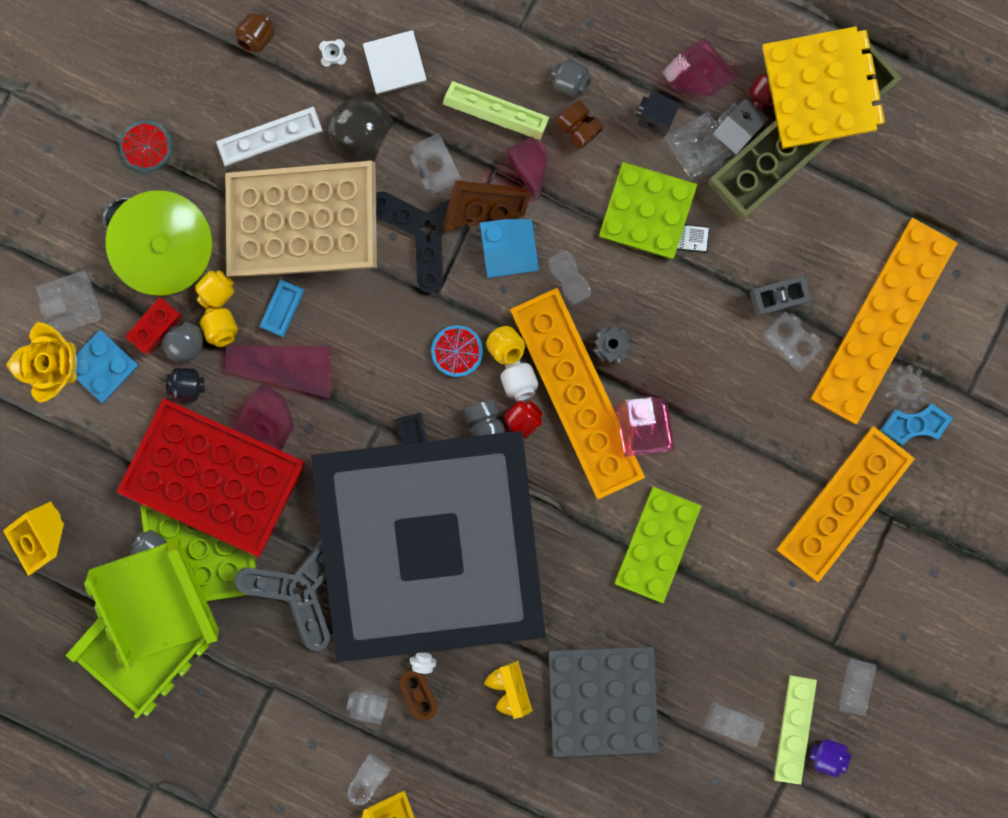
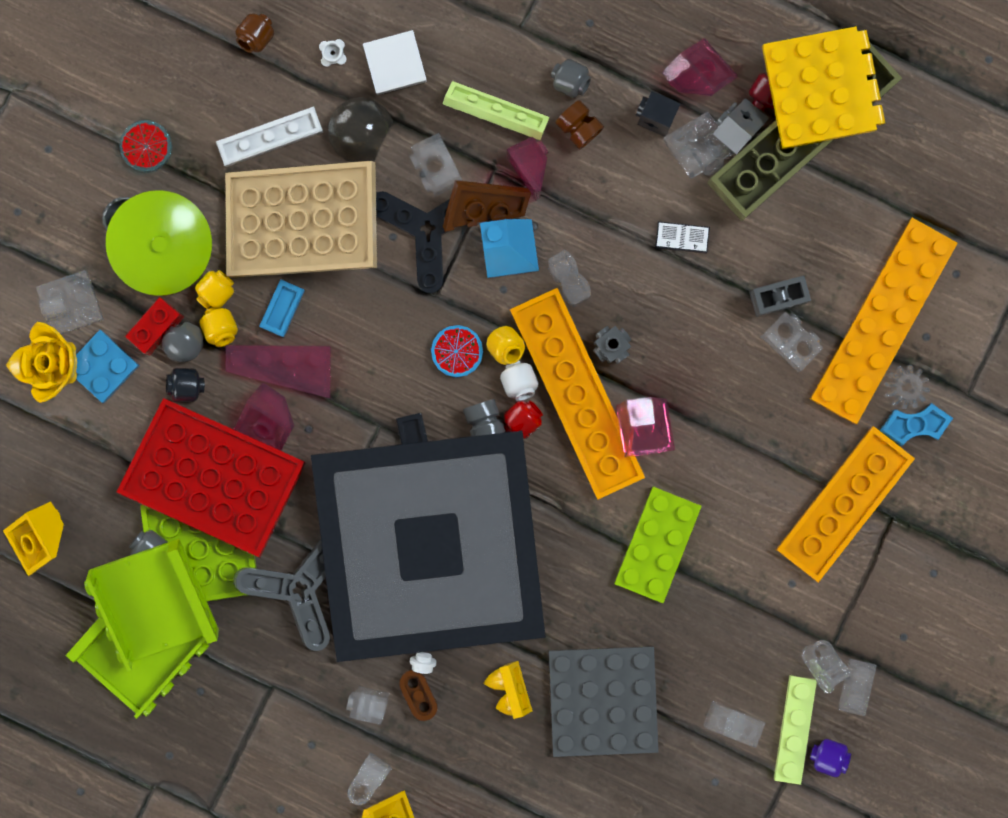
(648, 210): lime plate -> none
(827, 666): none -> clear piece

